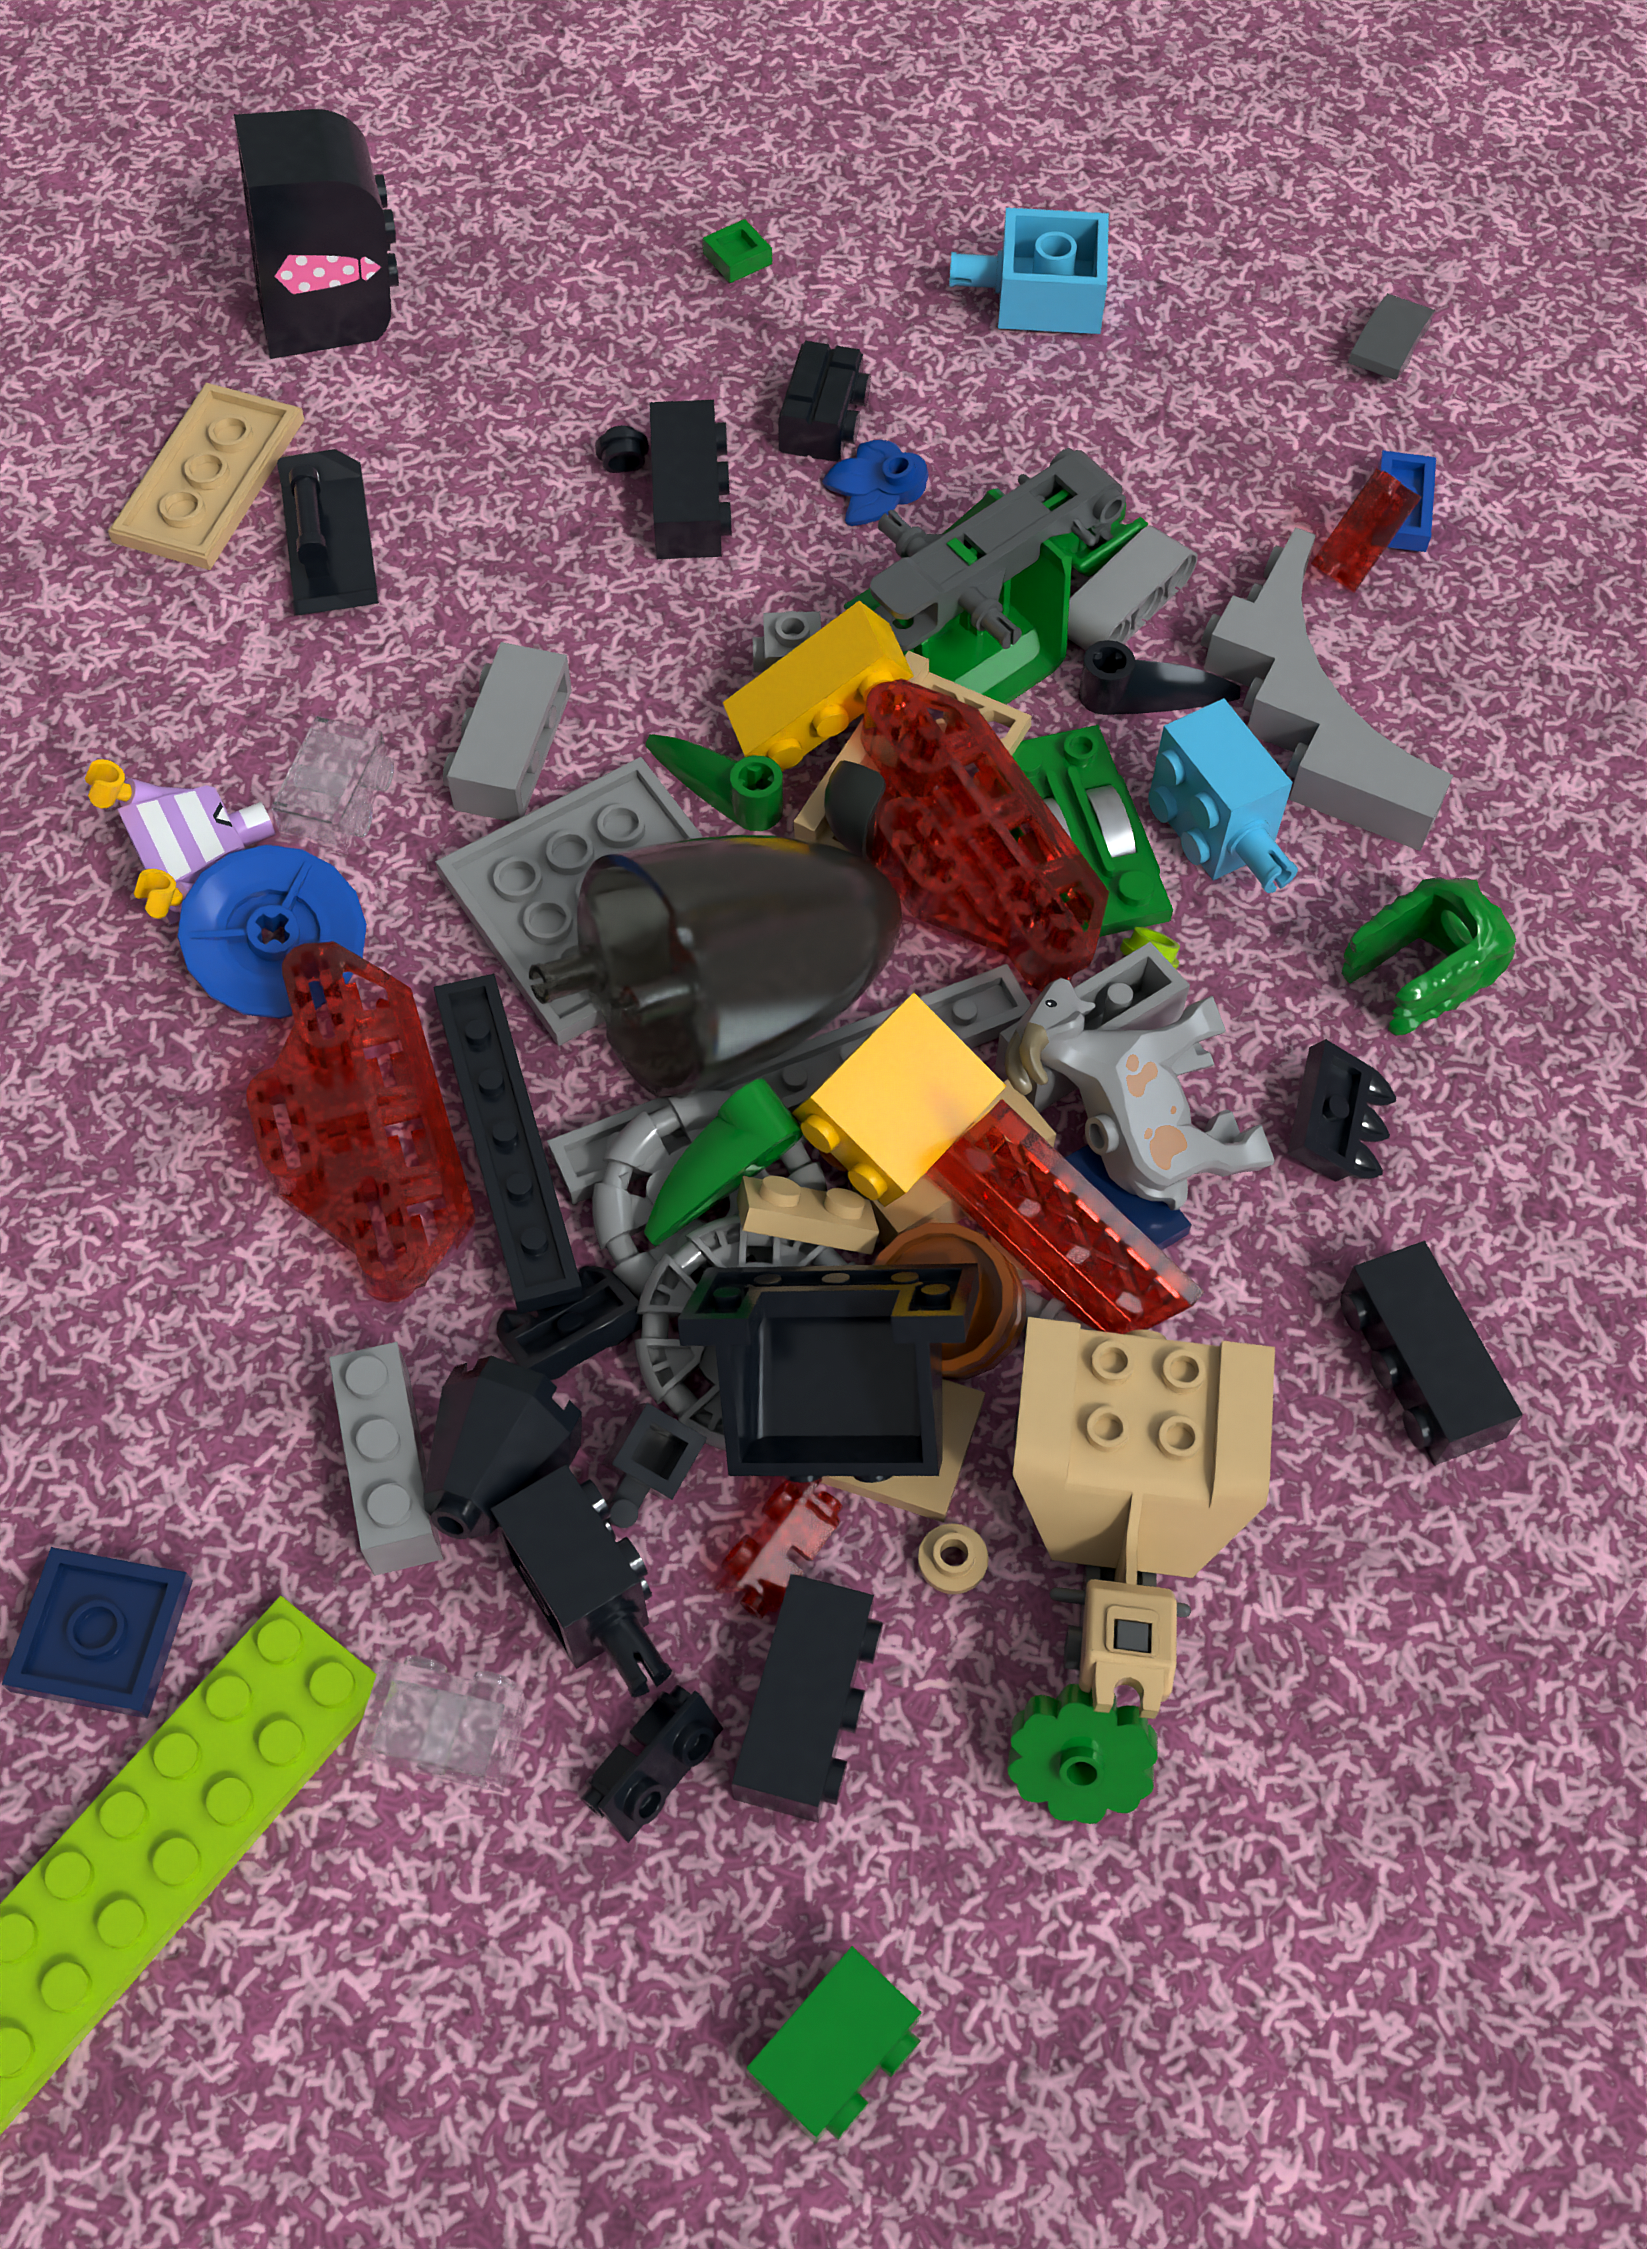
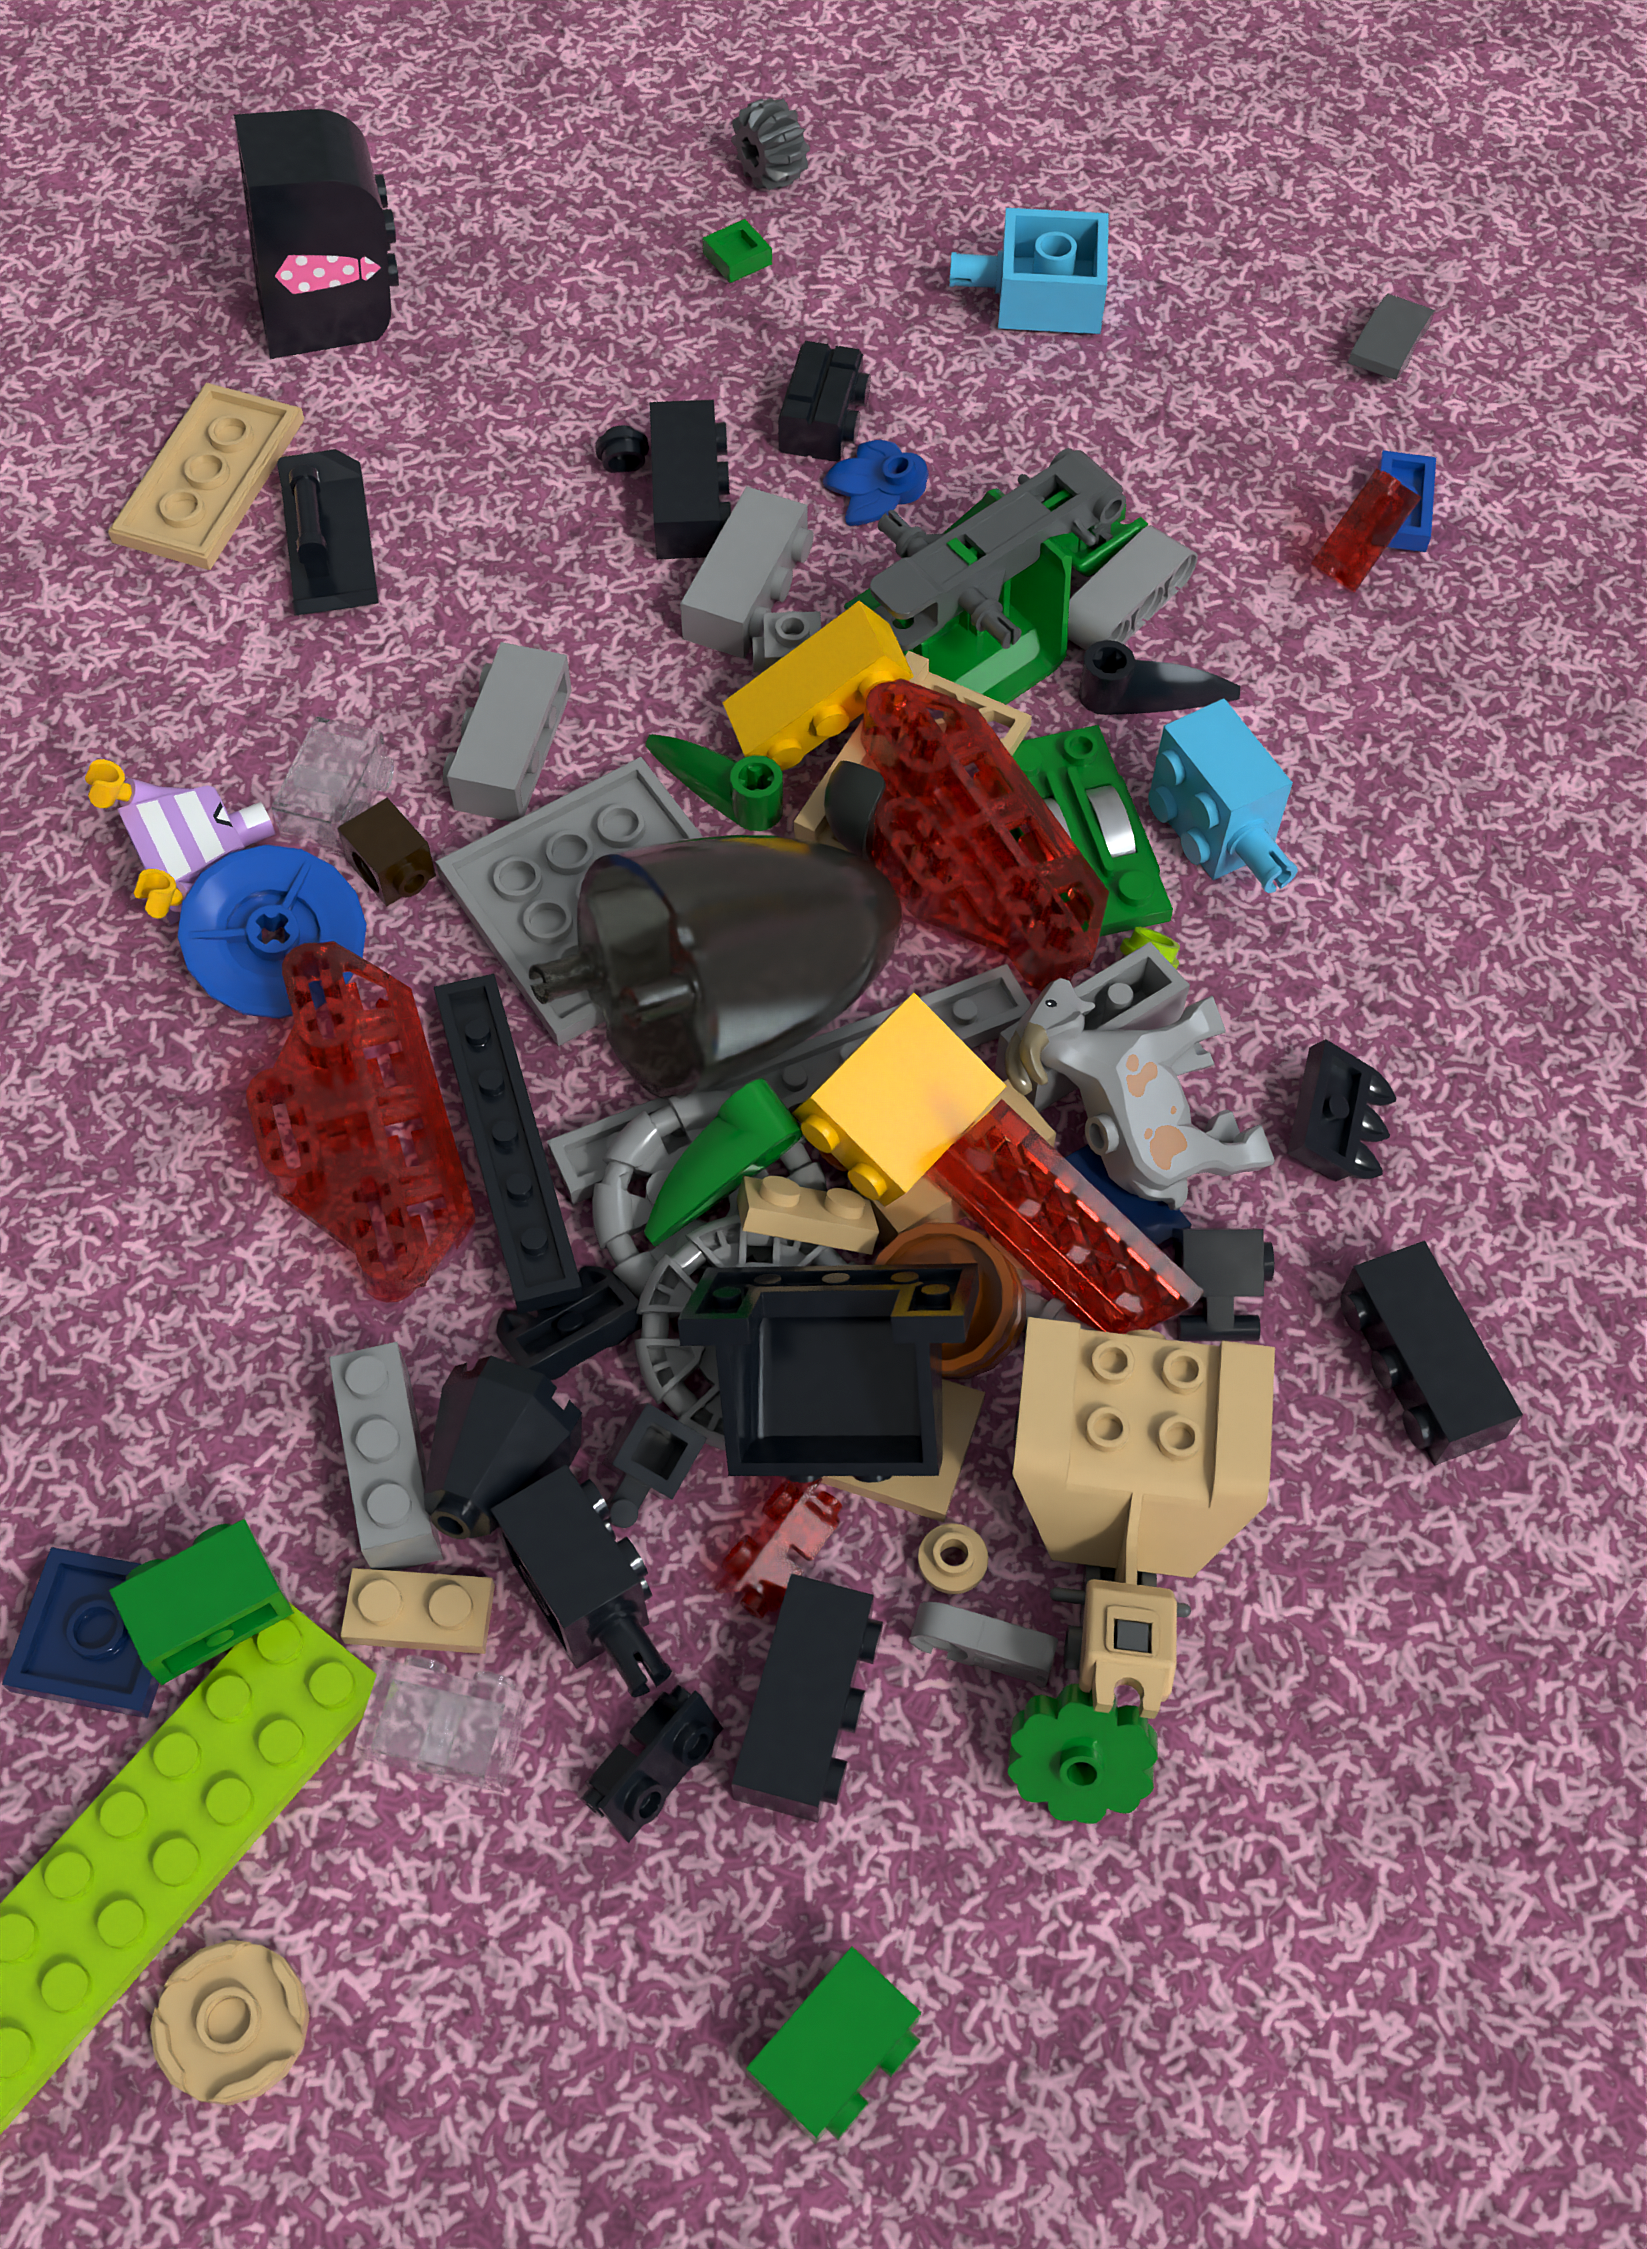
(200, 1600): none -> green brick
(253, 2036): none -> tan tile
(387, 852): none -> dark brown brick
(418, 1610): none -> tan plate
(746, 572): none -> light grey brick
(770, 143): none -> dark grey gear
(984, 1642): none -> light grey piece
(1224, 1266): none -> black brick
(1337, 756): light grey arch -> none
(1451, 918): green piece -> none

